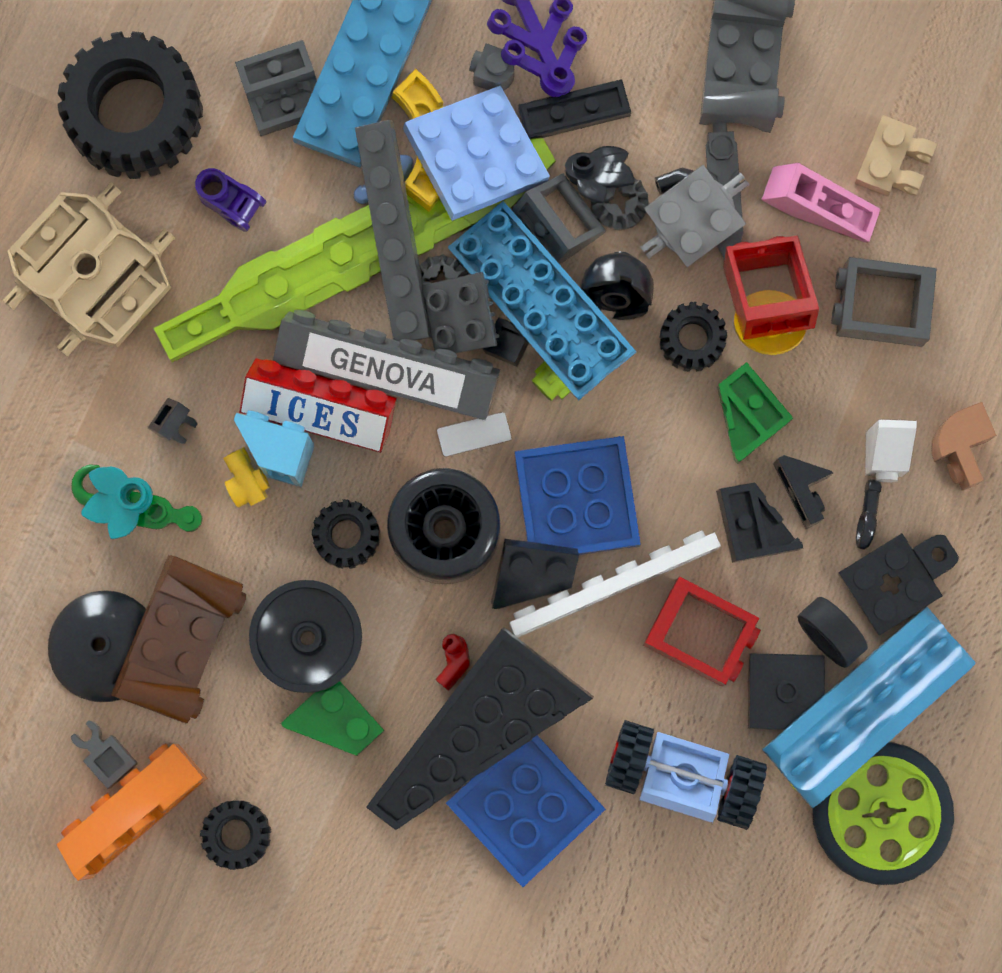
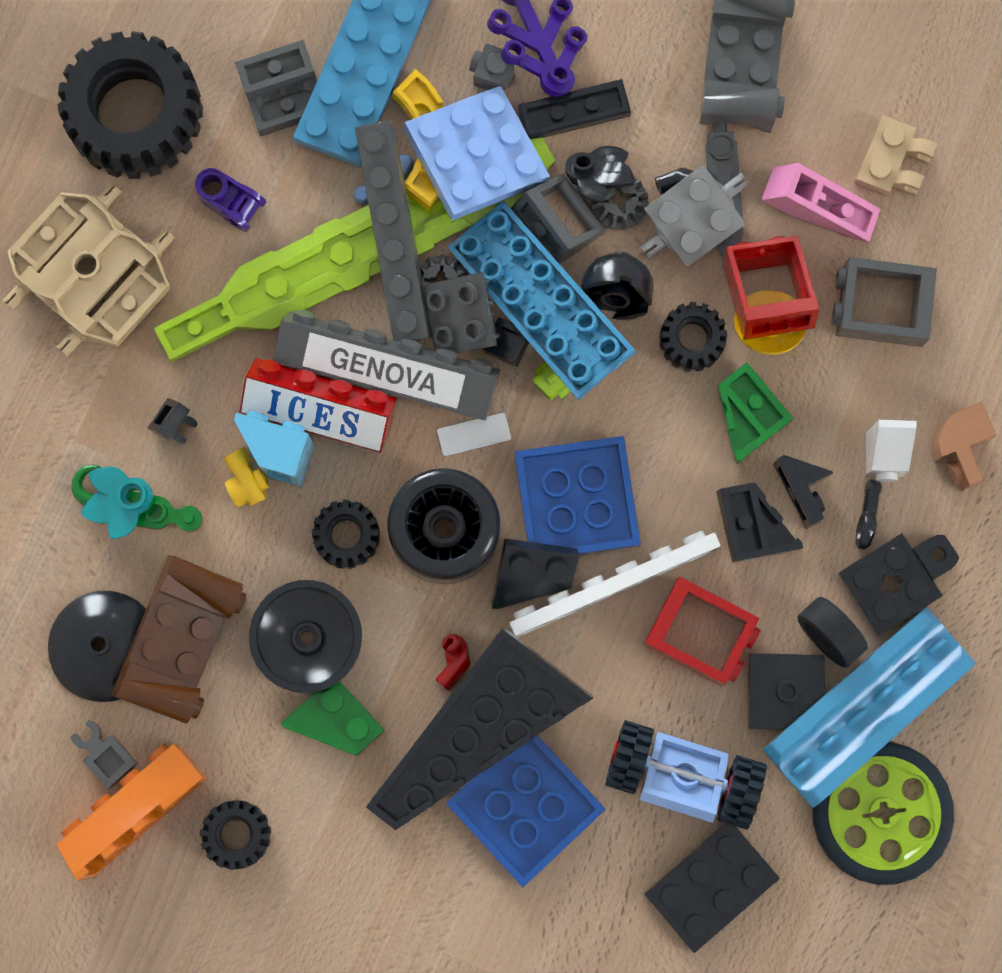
(711, 886): none -> black plate

